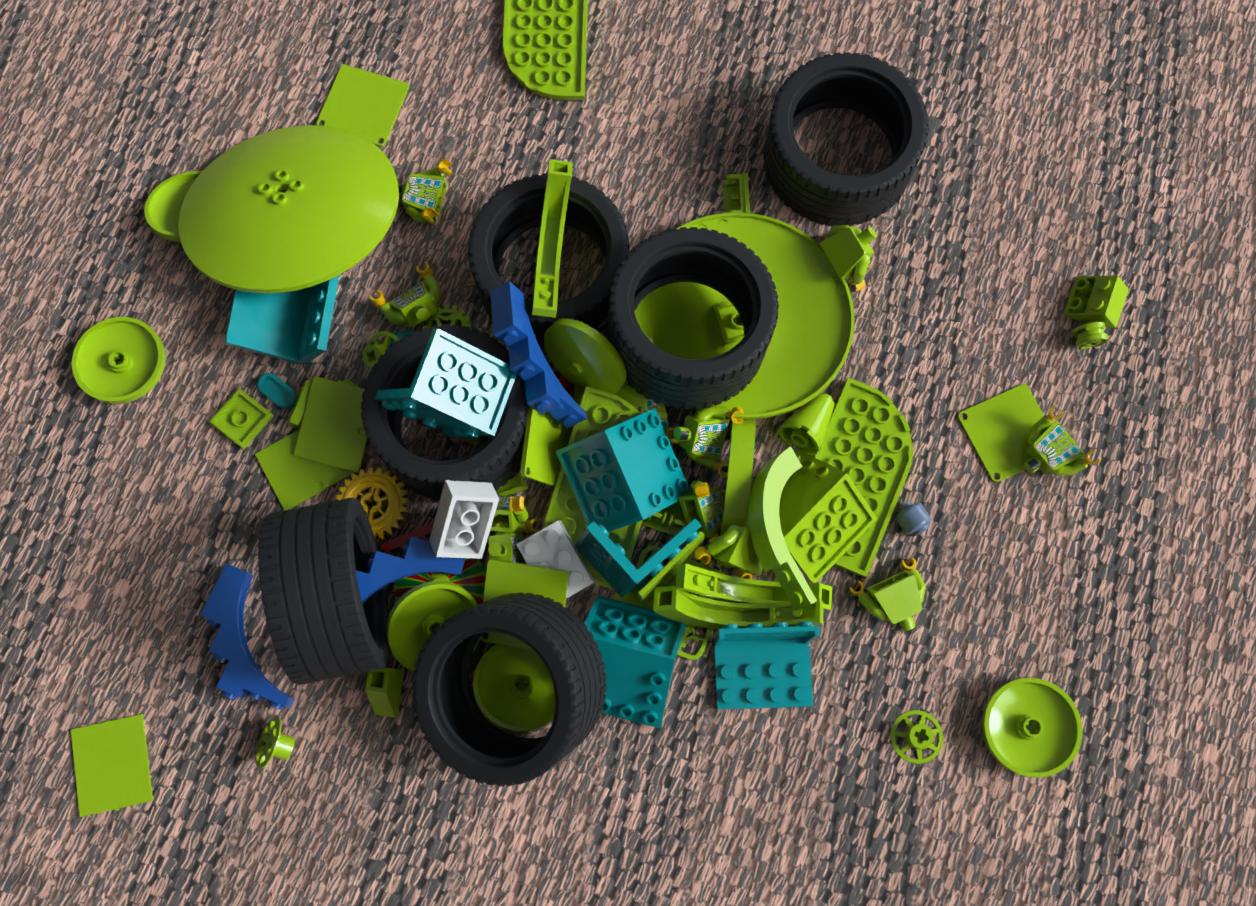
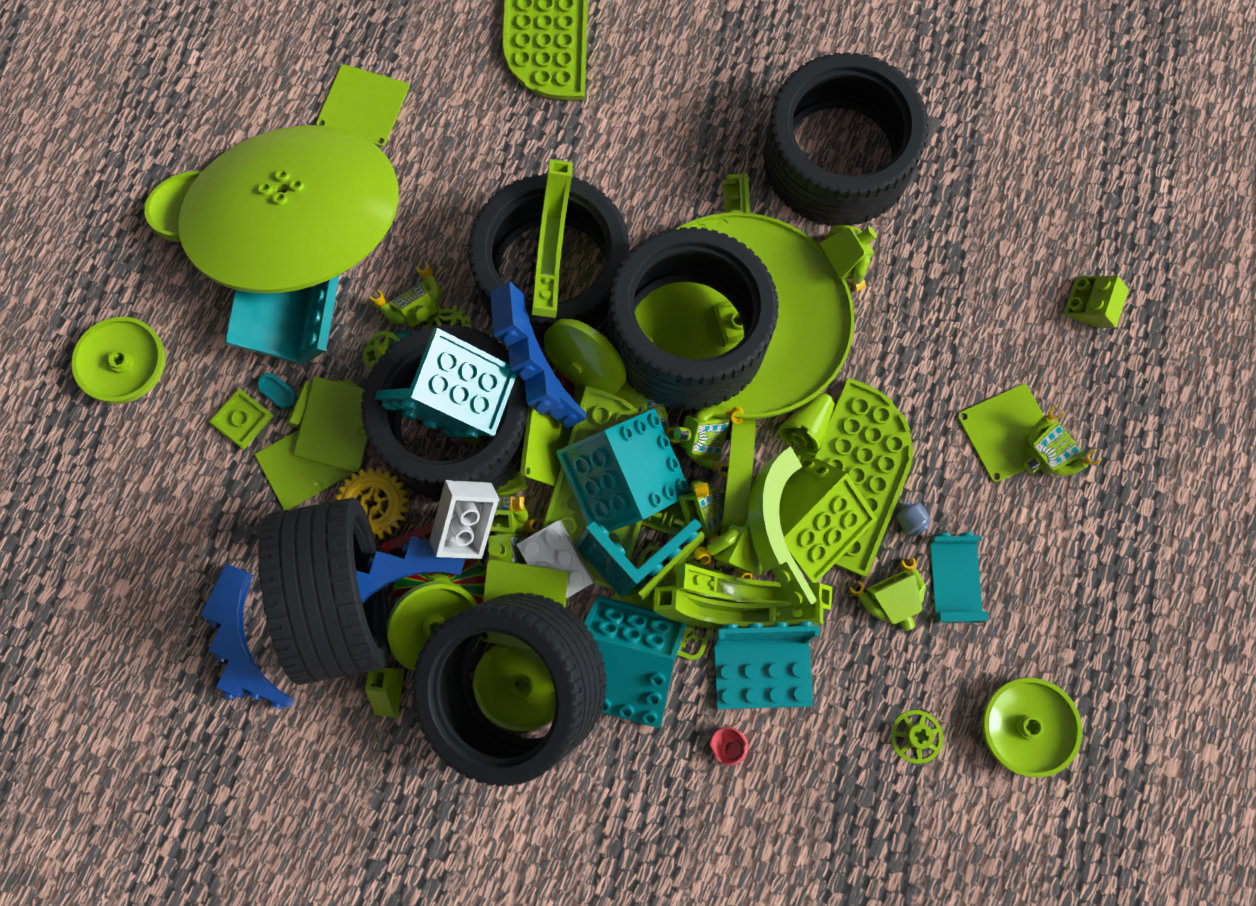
(111, 765): lime piece -> none
(277, 744): lime wheel -> none
(425, 193): torso -> none
(736, 752): none -> coral hair
(956, 579): none -> teal panel
(1090, 335): lime wheel -> none

